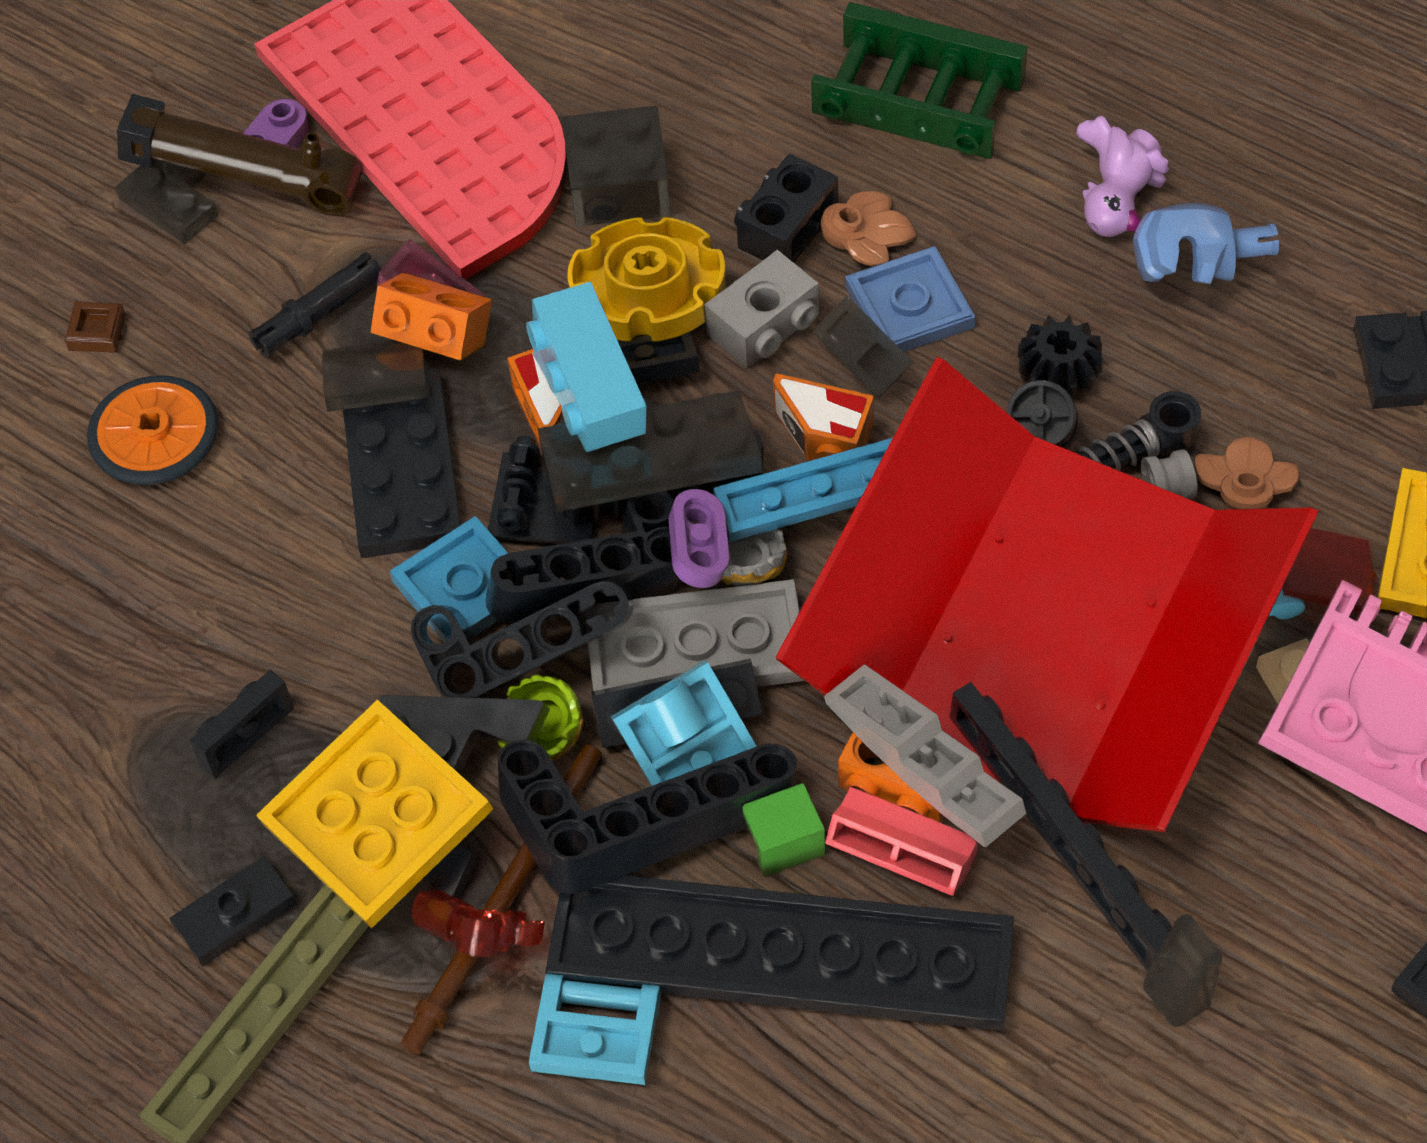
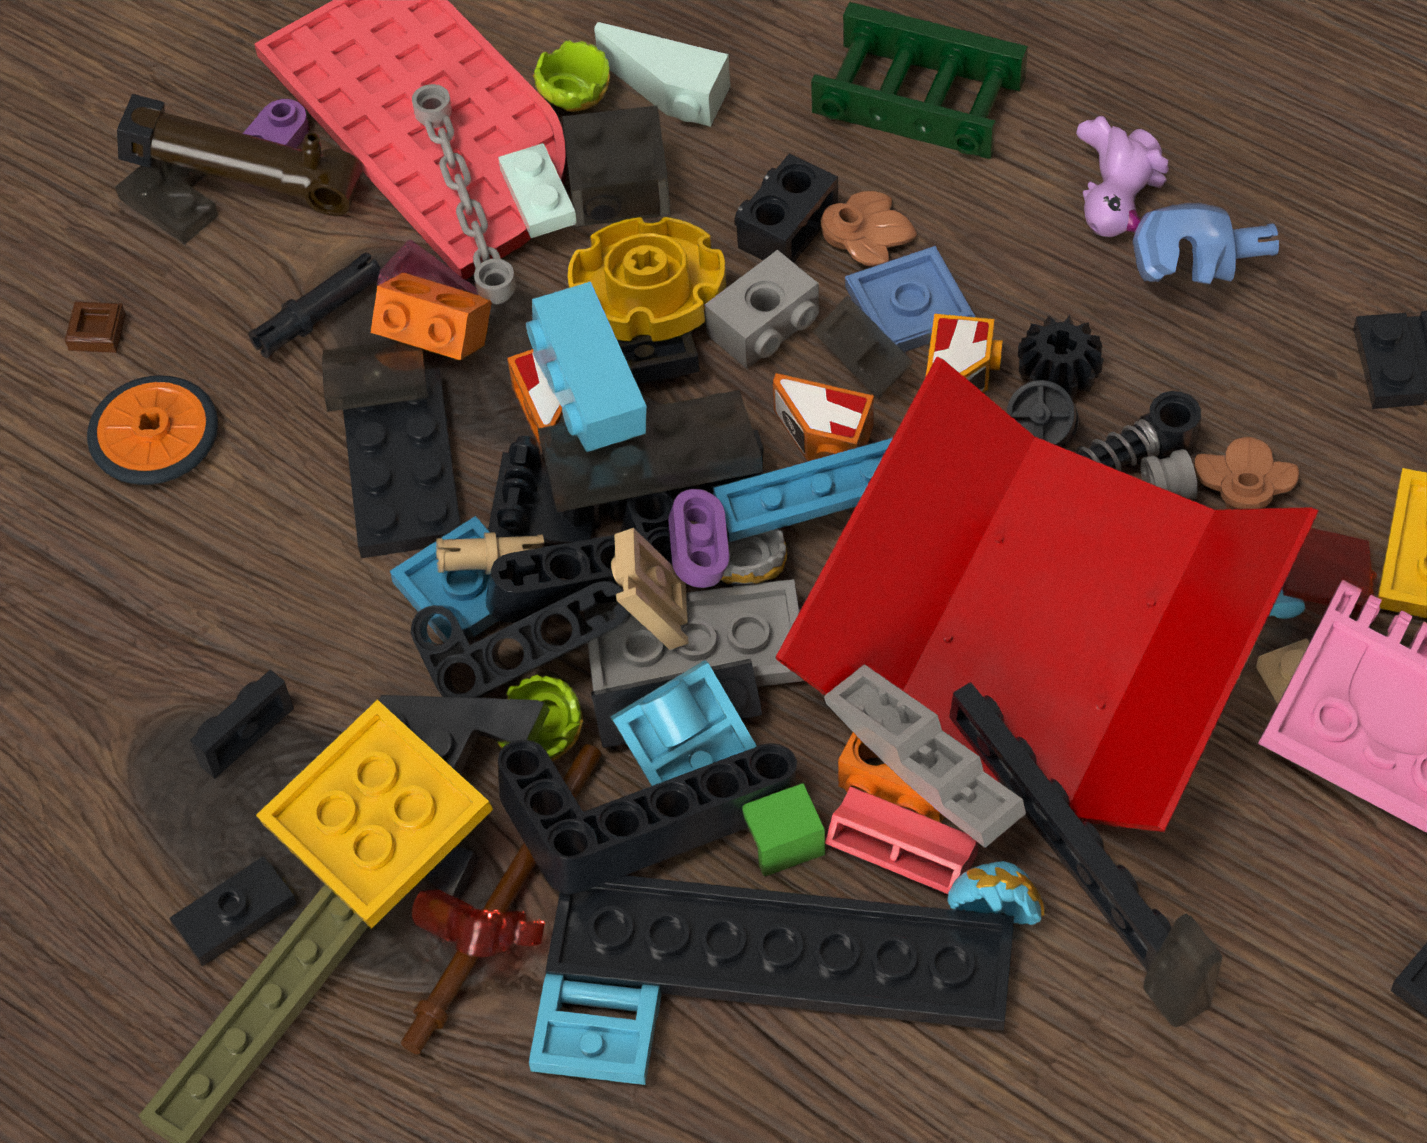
(433, 110): none -> light grey piece
(480, 552): none -> tan pin
(537, 190): none -> light aqua plate
(573, 76): none -> lime hair
(650, 588): none -> tan plate
(670, 74): none -> light aqua slope
(966, 346): none -> slope
(997, 889): none -> medium azure hair

